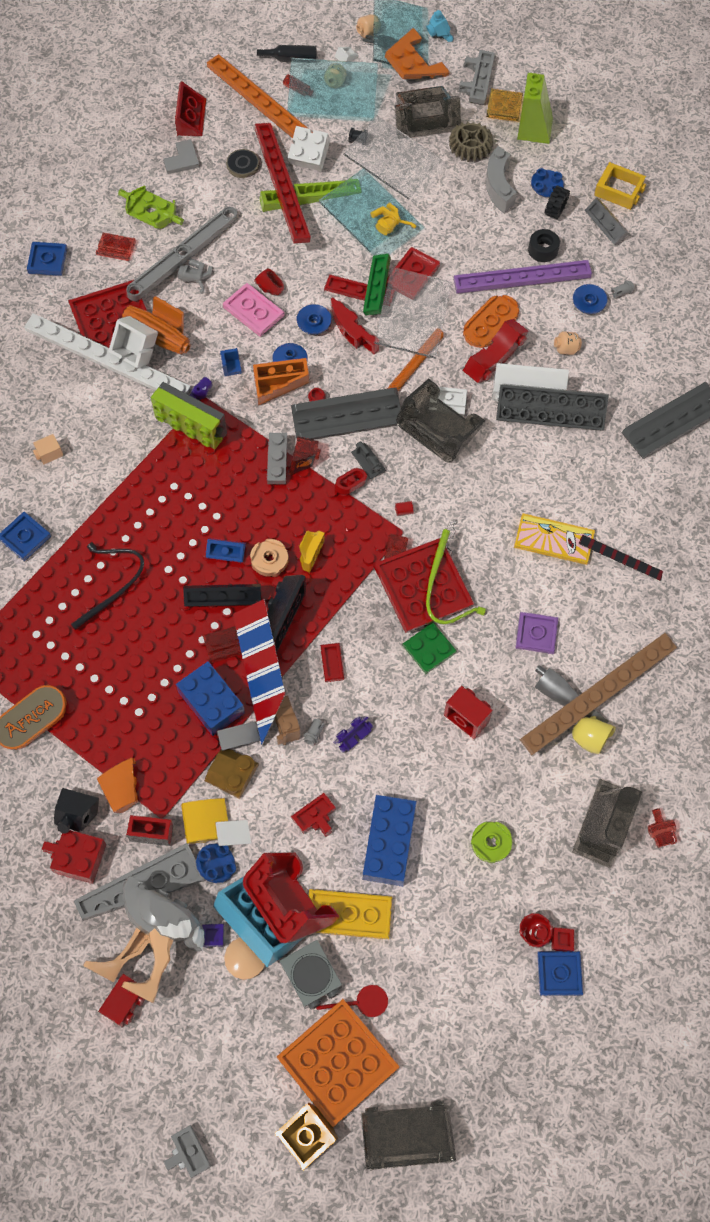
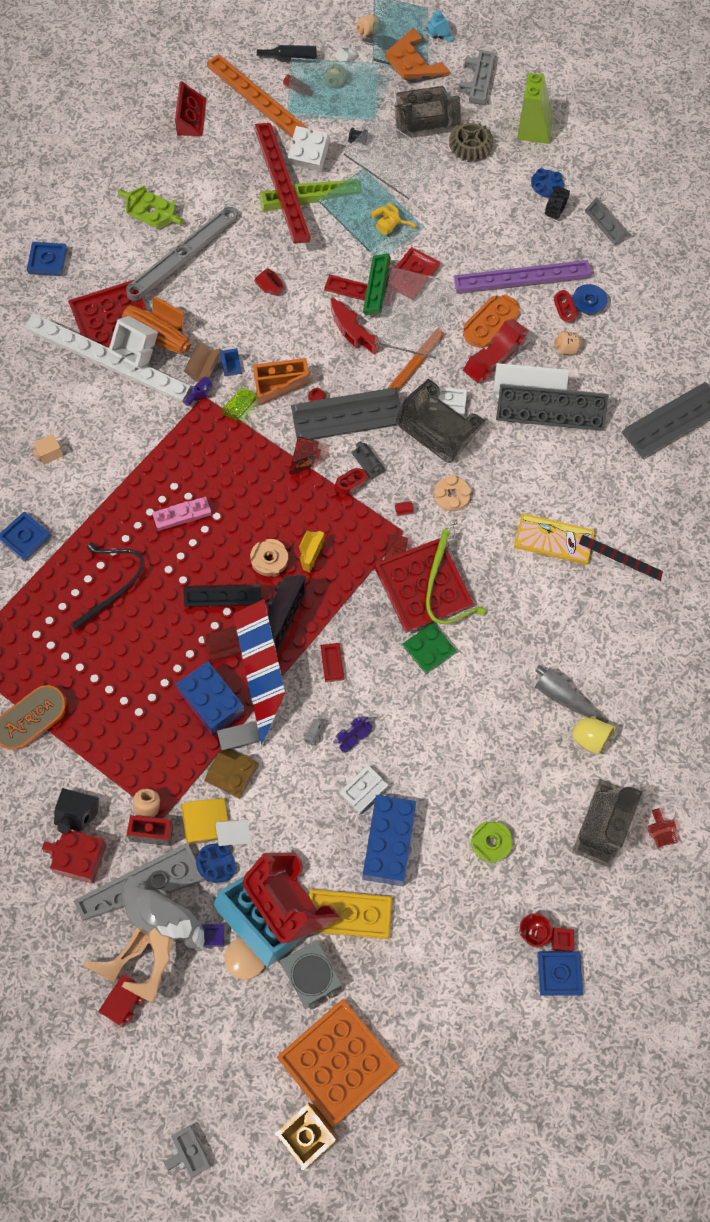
(115, 246): clear red plate -> none
(119, 786): orange slope -> none
(146, 803): none -> light nougat head
(181, 513): none -> bright pink plate
(184, 160): light grey tile -> none
(189, 415): lime piece -> none
(191, 274): light grey piece -> none
(202, 362): none -> medium nougat panel
(225, 550): blue slope -> none
(239, 403): none -> clear neon green plate
(242, 163): tile -> none
(253, 309): bright pink plate -> none
(277, 458): light grey plate -> none
(281, 352): blue dish -> none
(286, 723): medium nougat piece -> none
(313, 313): blue dish -> none
(315, 815): red hinge -> none
(363, 789): none -> white plate
(370, 1001): red piece -> none
(407, 1137): clear smoke windscreen -> none
(456, 484): none -> light nougat plate
(468, 712): red brick -> none
(499, 190): light grey brick -> none
(504, 104): clear yellow tile -> none
(536, 633): medium lavender tile -> none
(540, 253): black tyre -> none
(566, 307): none -> red plate
(597, 694): medium nougat plate -> none
(616, 196): yellow window -> none
(626, 287): light grey pin -> none

